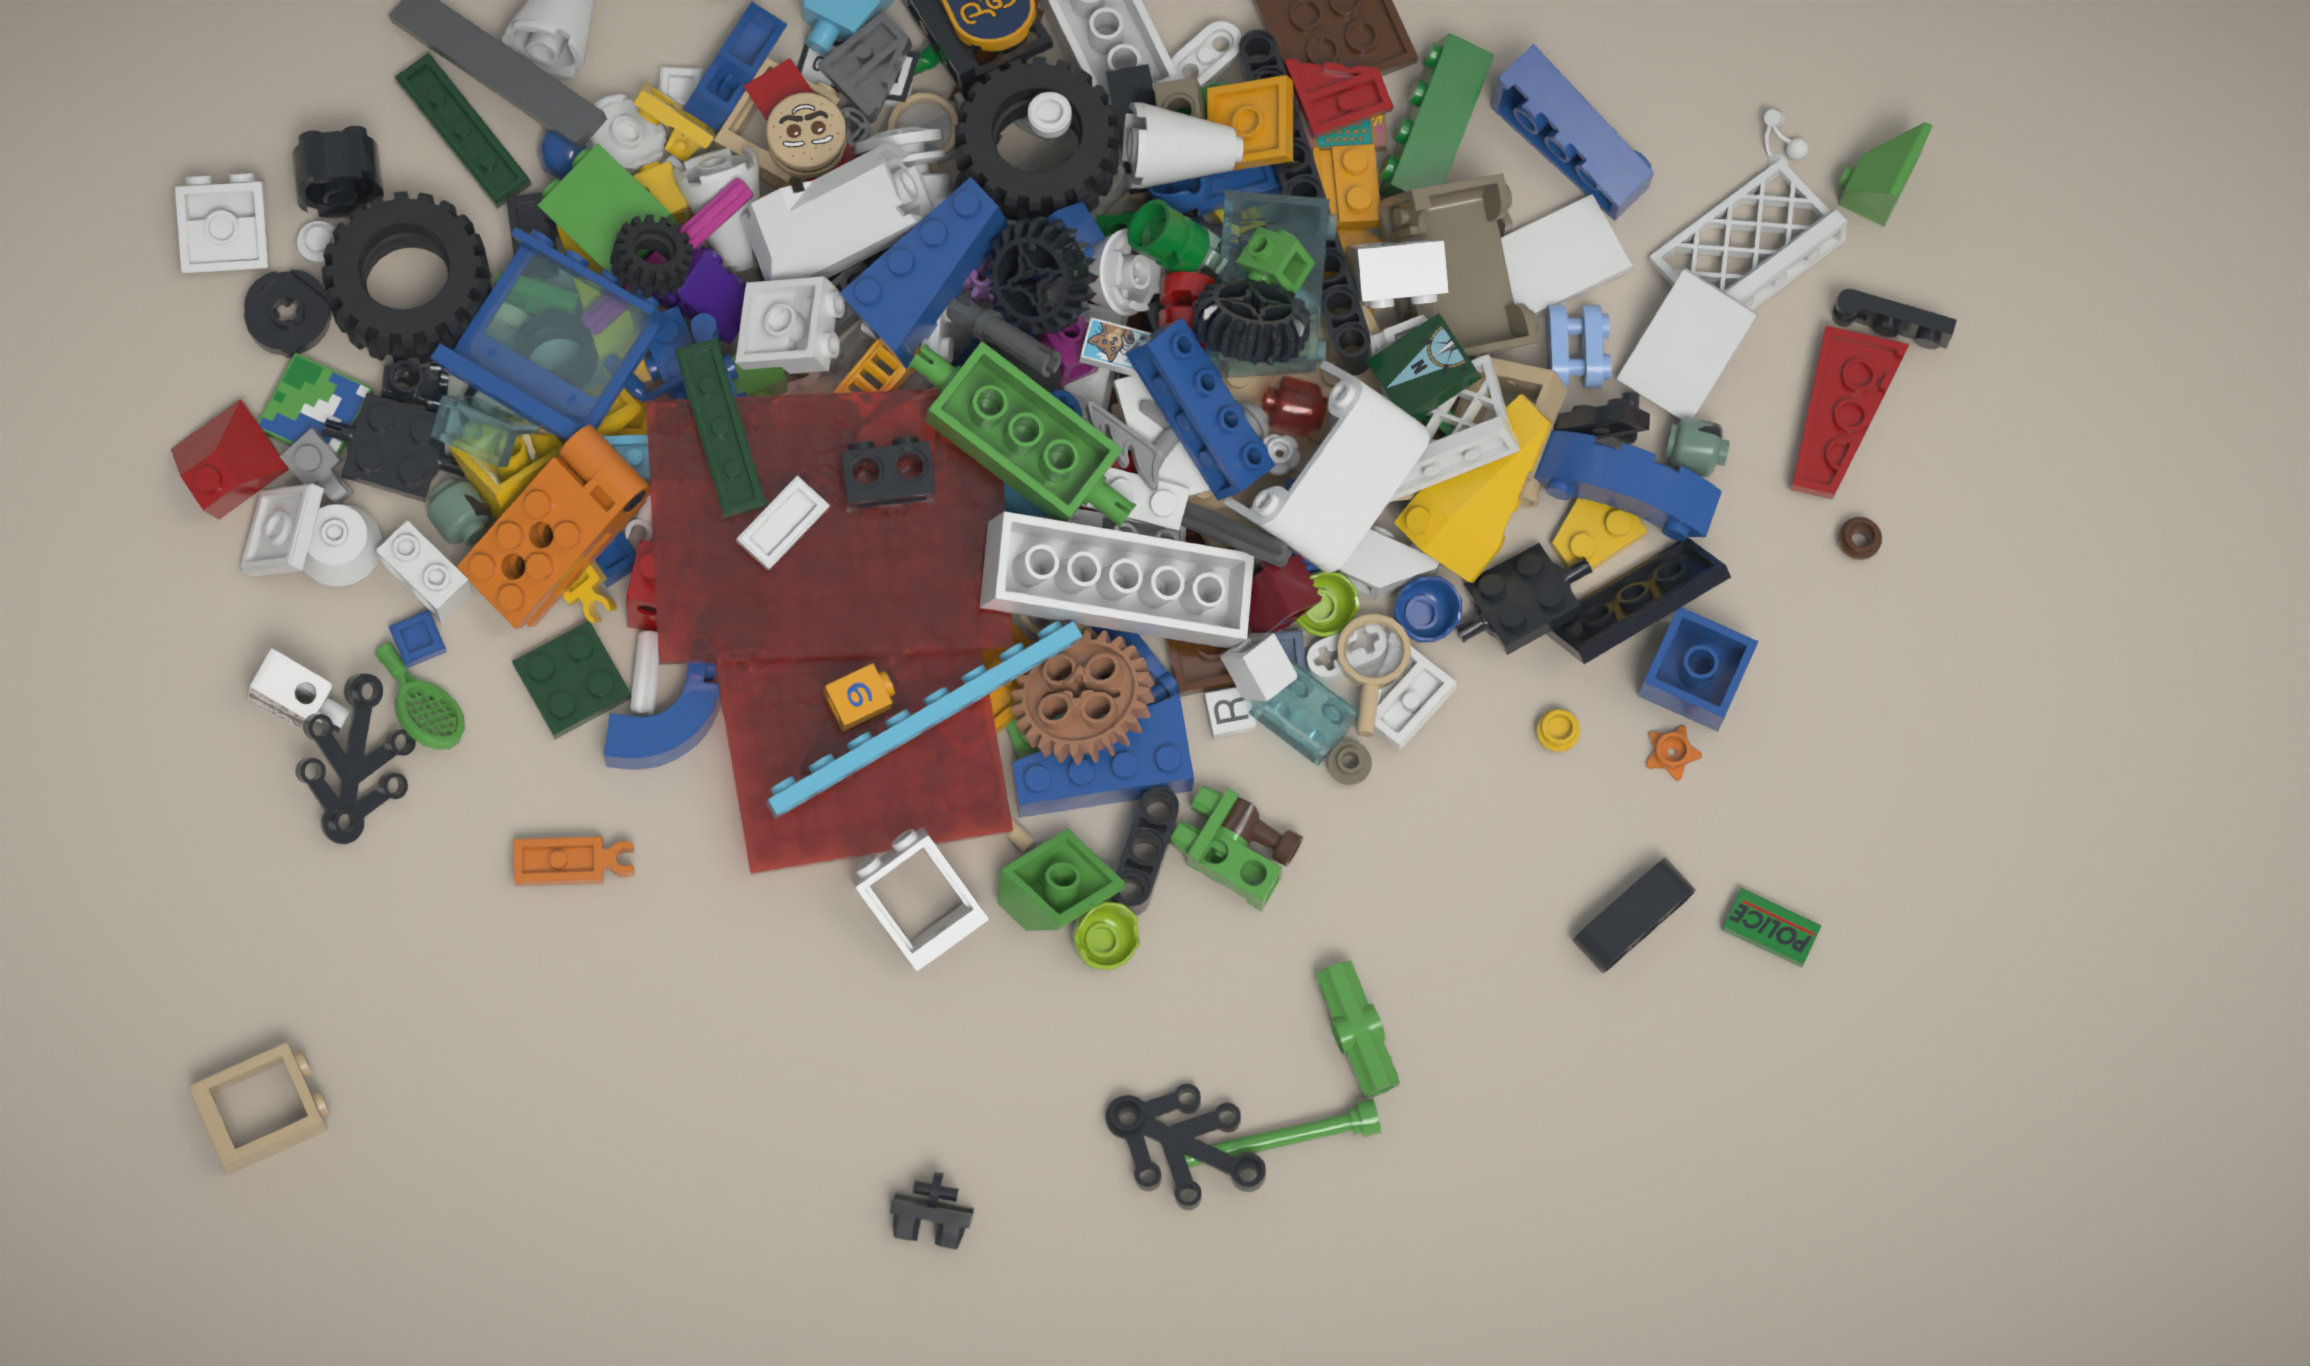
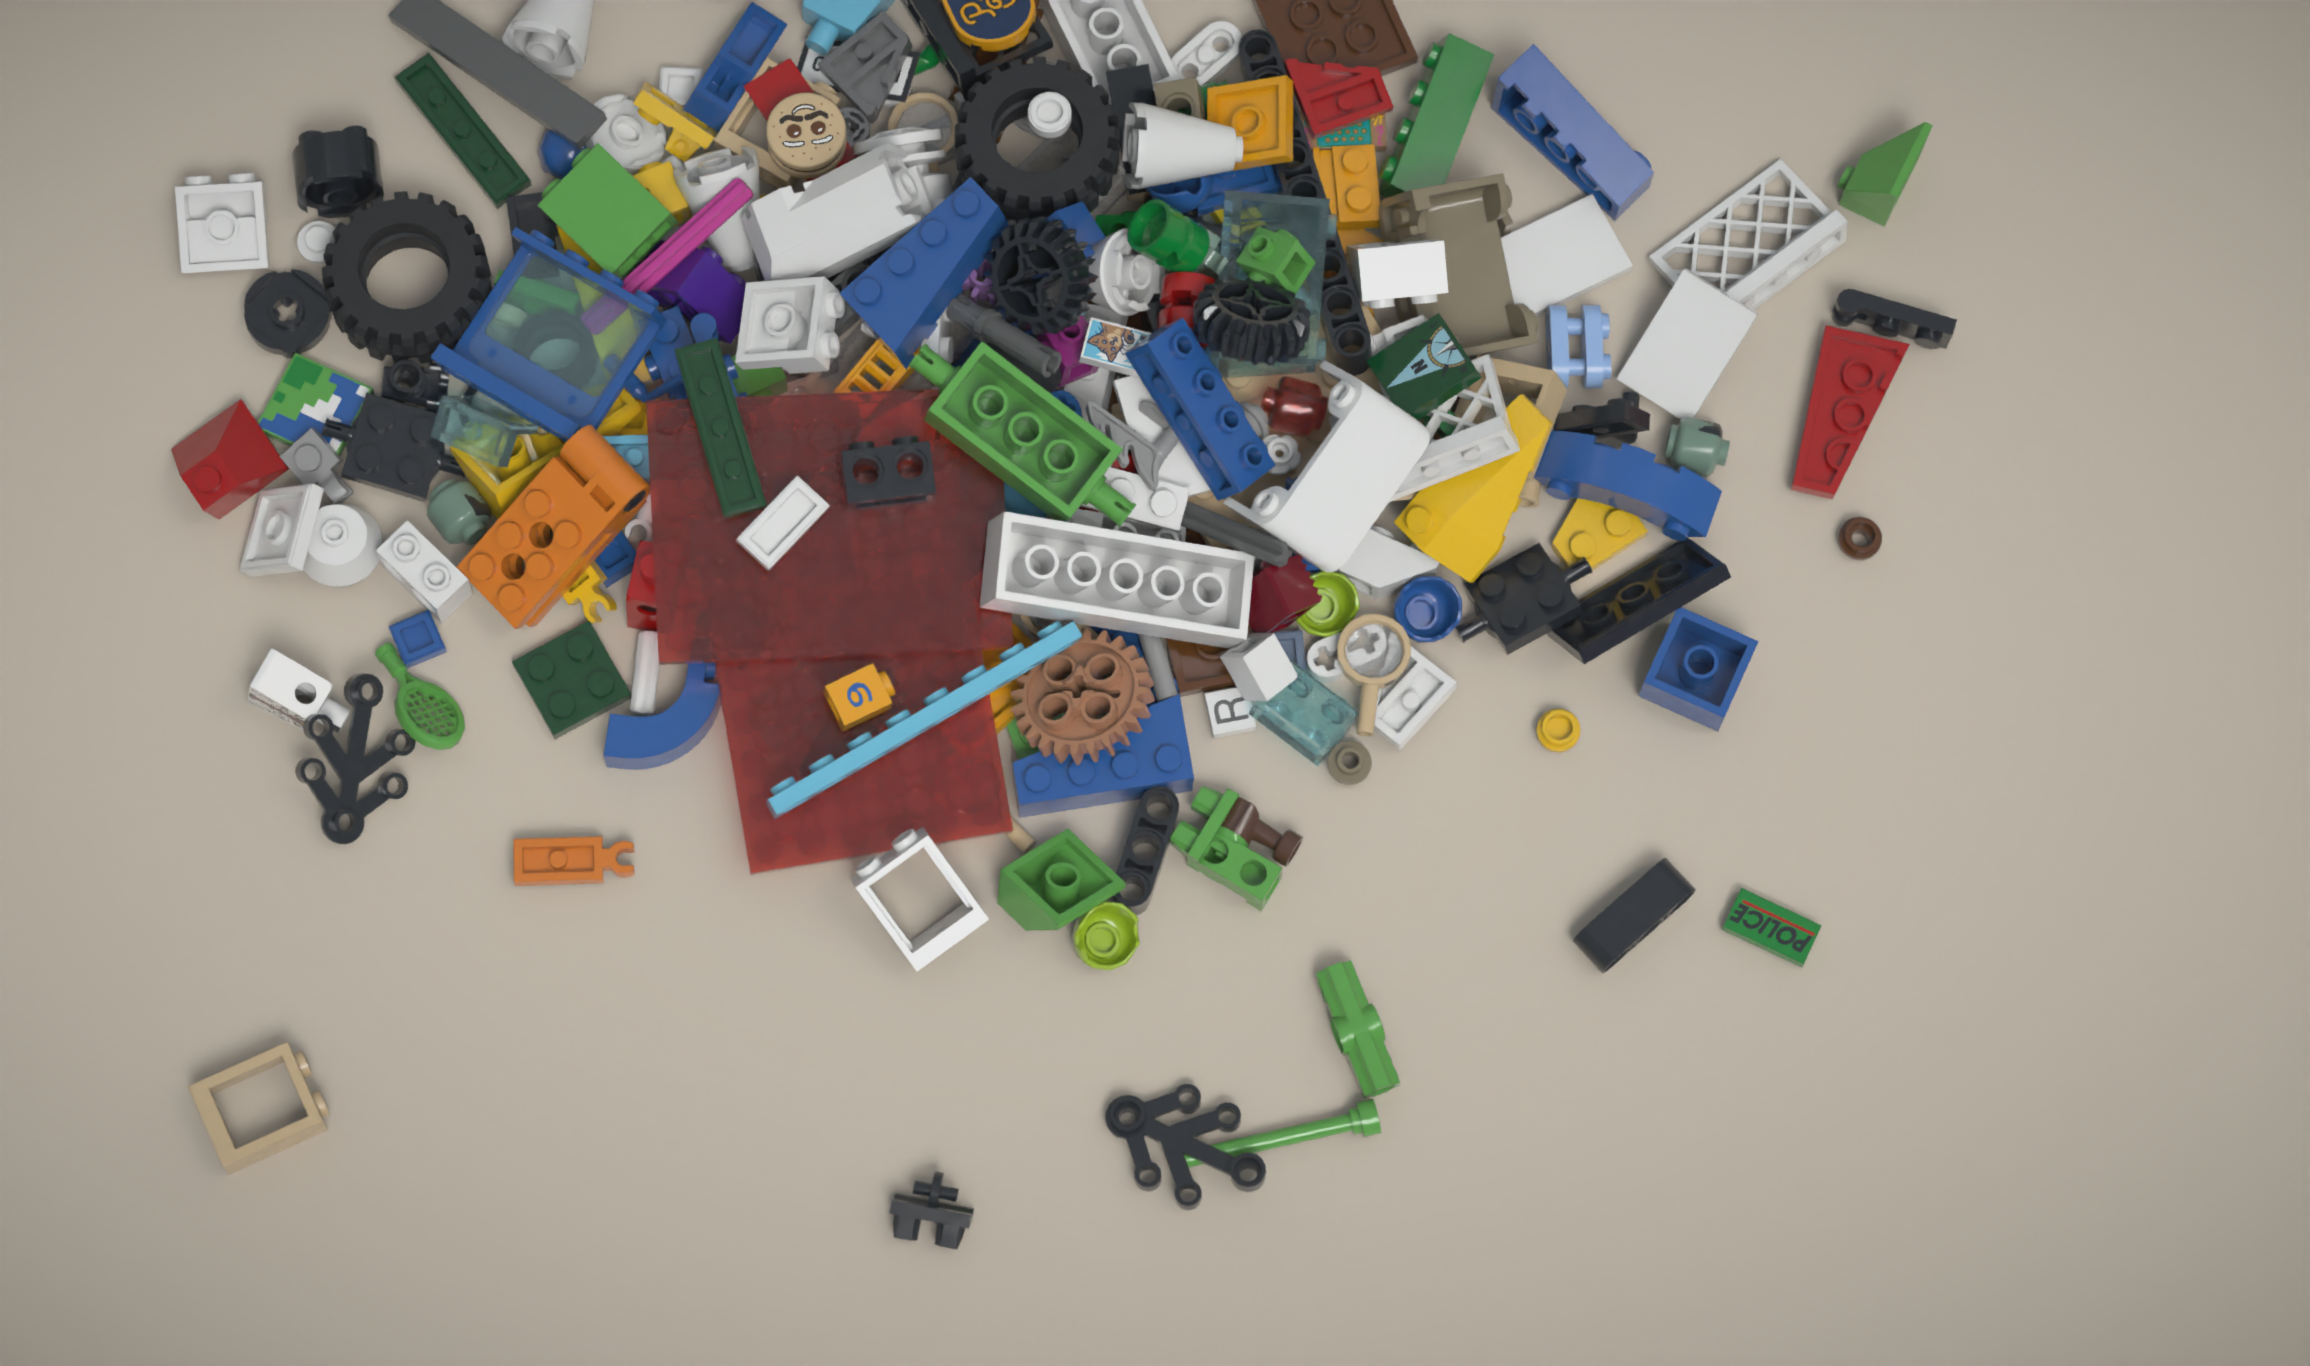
(653, 237): black tyre -> none
(1158, 666): none -> light grey piece
(1673, 740): orange plate -> none
(1795, 149): white piece -> none

